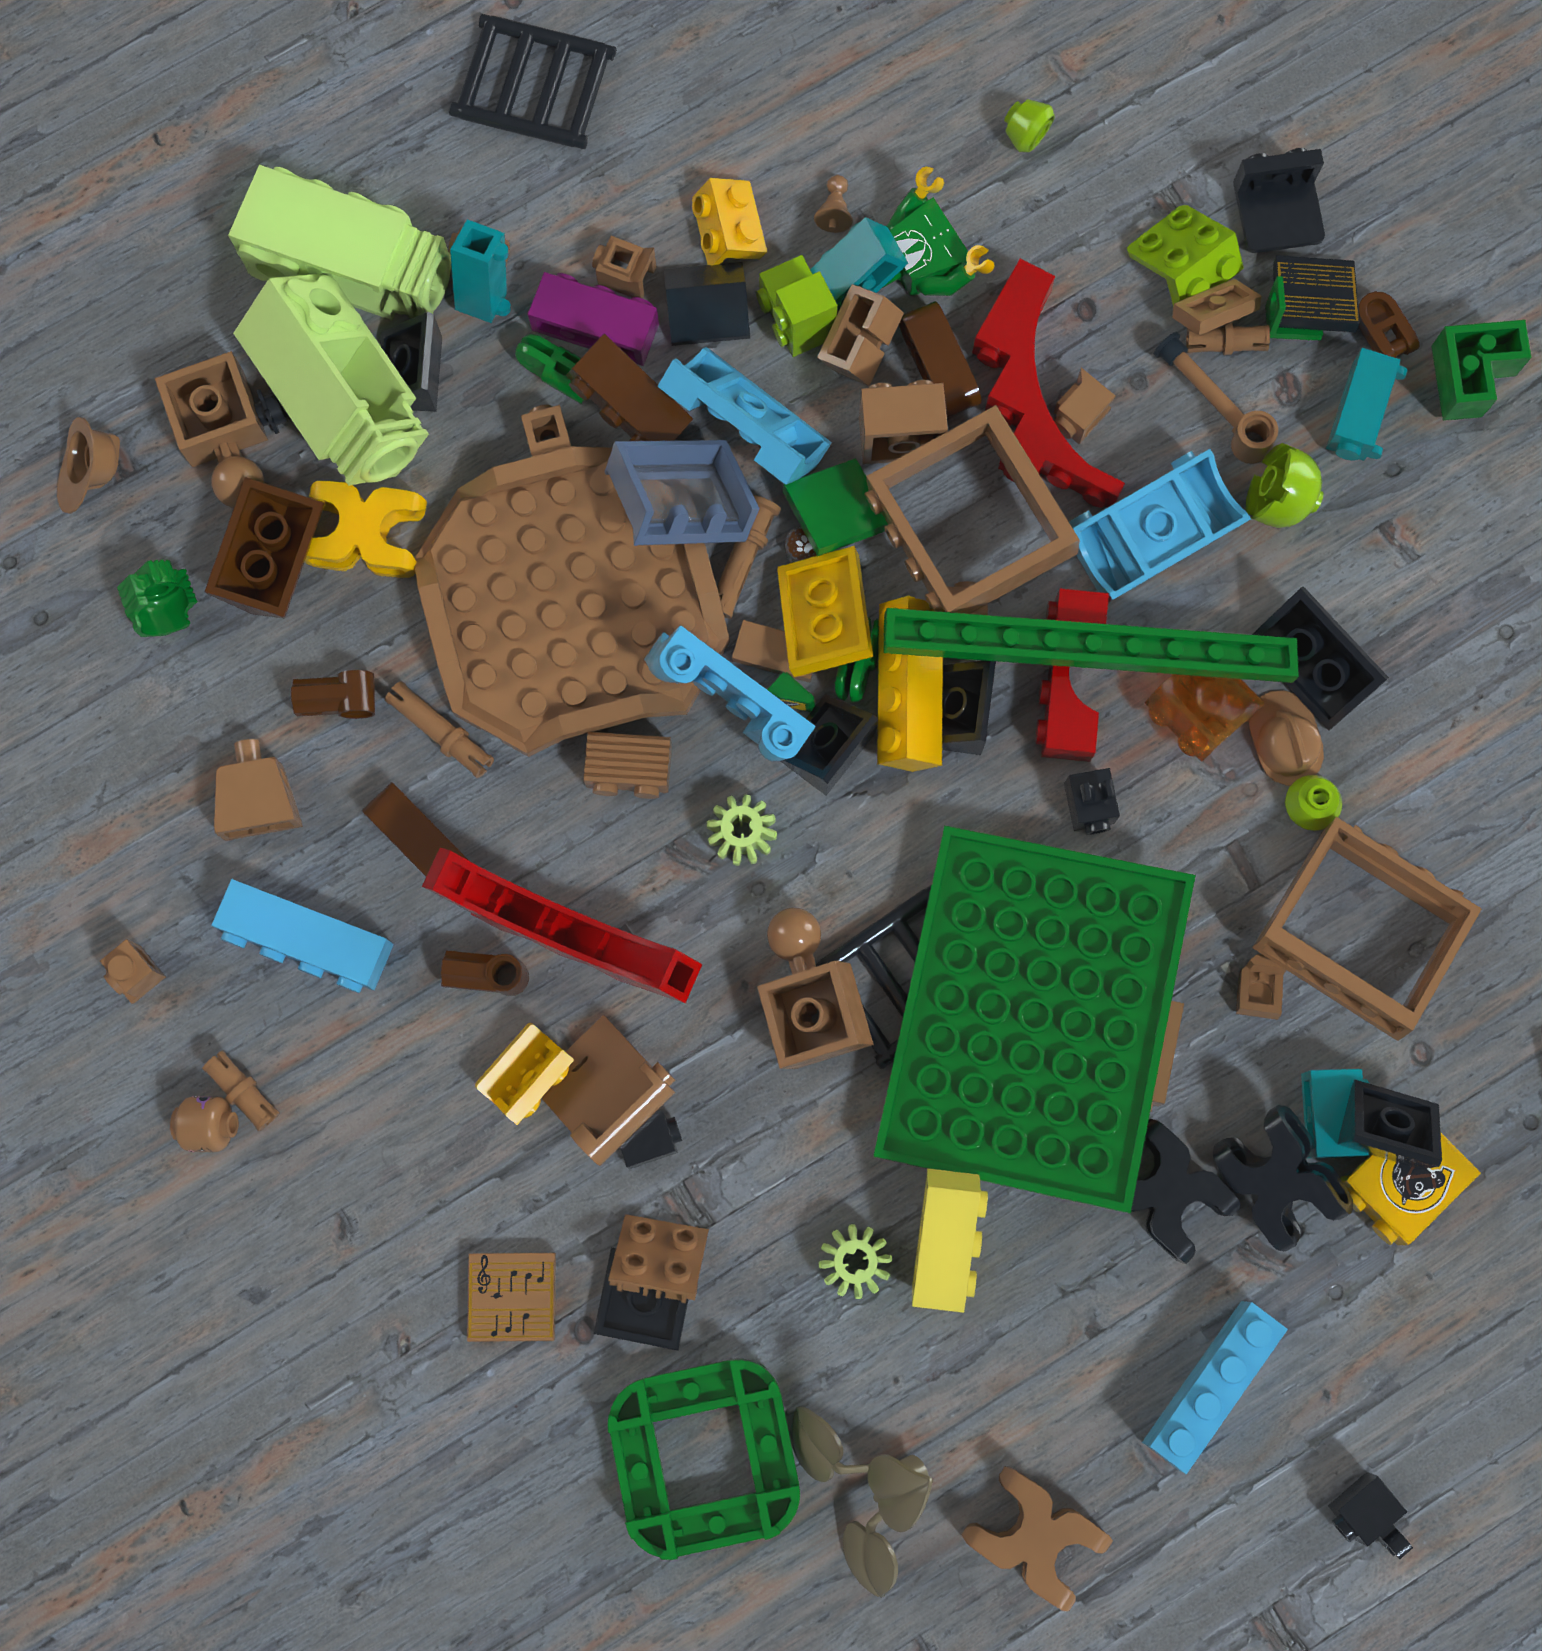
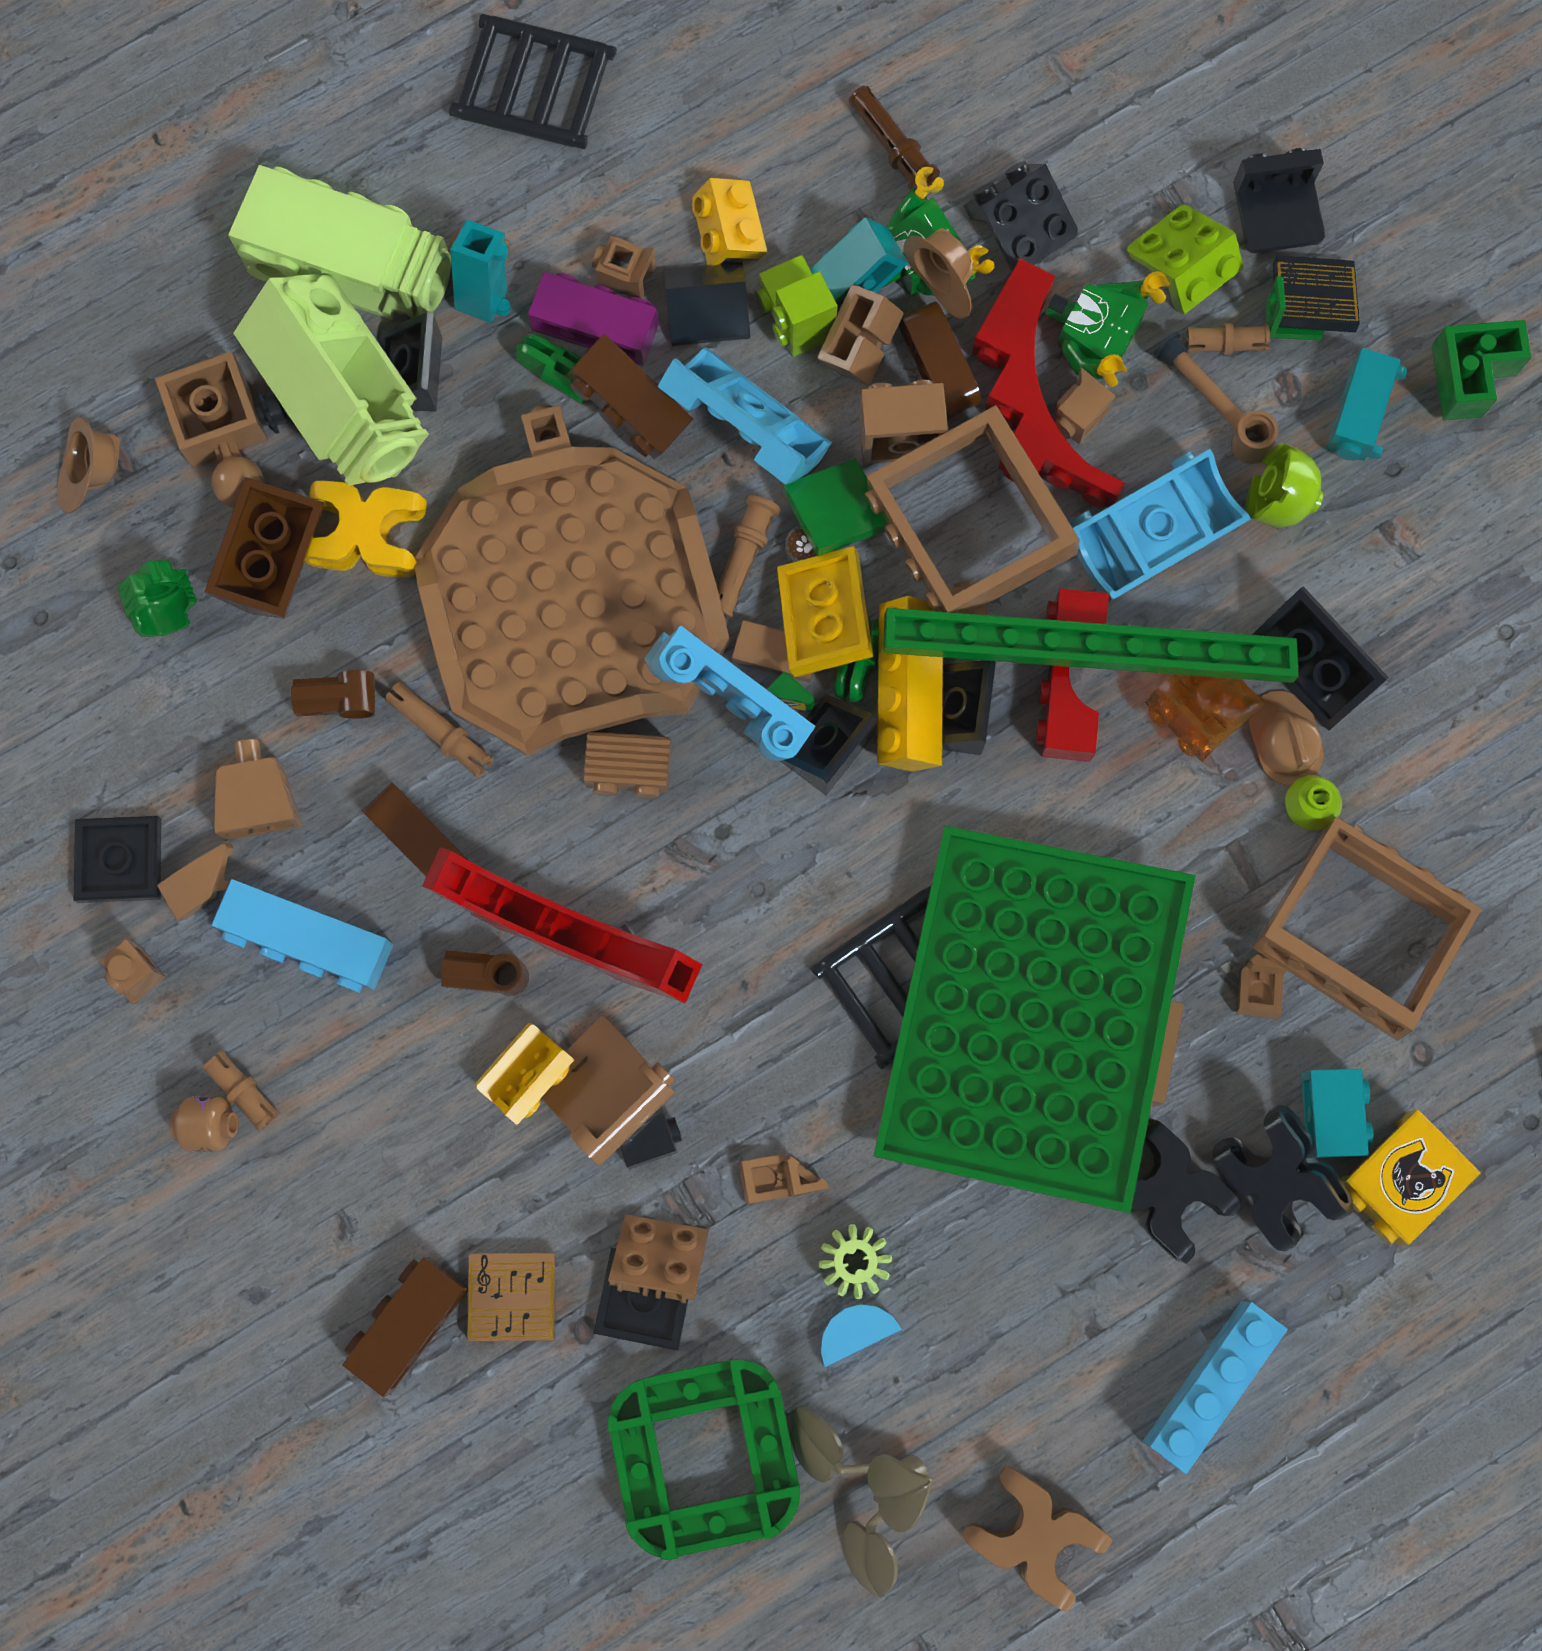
(117, 859): none -> black tile
(197, 882): none -> medium nougat slope
(404, 1325): none -> reddish brown brick
(682, 491): sand blue window -> none
(757, 828): yellowish green gear -> none
(776, 1178): none -> medium nougat slope
(795, 998): medium nougat brick -> none
(833, 214): medium nougat piece -> none
(855, 1330): none -> medium azure tile
(903, 151): none -> reddish brown pin
(944, 268): none -> medium nougat piece
(948, 1240): light yellow brick -> none
(1024, 213): none -> black bracket
(1028, 124): lime cone -> none
(1092, 801): black brick -> none
(1104, 323): none -> green torso
(1216, 306): medium nougat plate -> none
(1368, 1513): black brick -> none
(1380, 314): reddish brown plate -> none
(1392, 1126): black slope -> none

